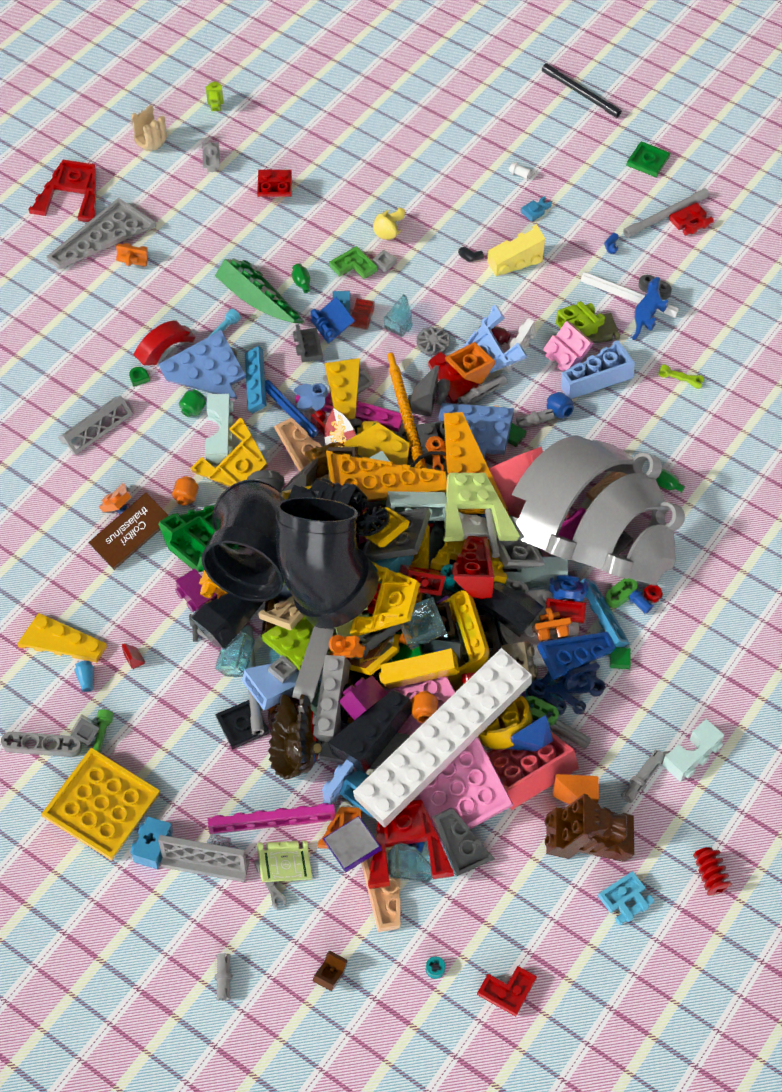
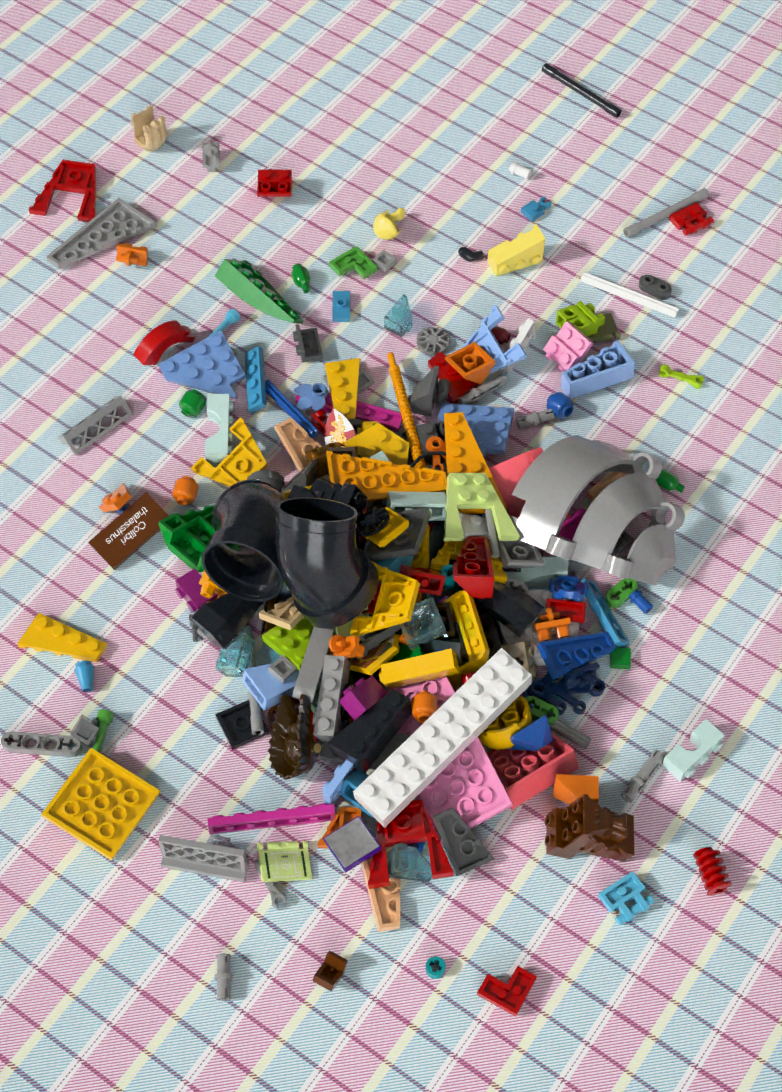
(132, 656): red slope -> none
(138, 376): green tile -> none
(150, 854): dark azure brick -> none
(214, 96): lime hips -> none
(331, 319): blue hinge -> none
(362, 313): clear red axle -> none
(516, 435): green tile -> none
(610, 243): blue arm -> none
(648, 159): green tile -> none
(648, 307): blue animal -> none
(655, 589): red plate -> none

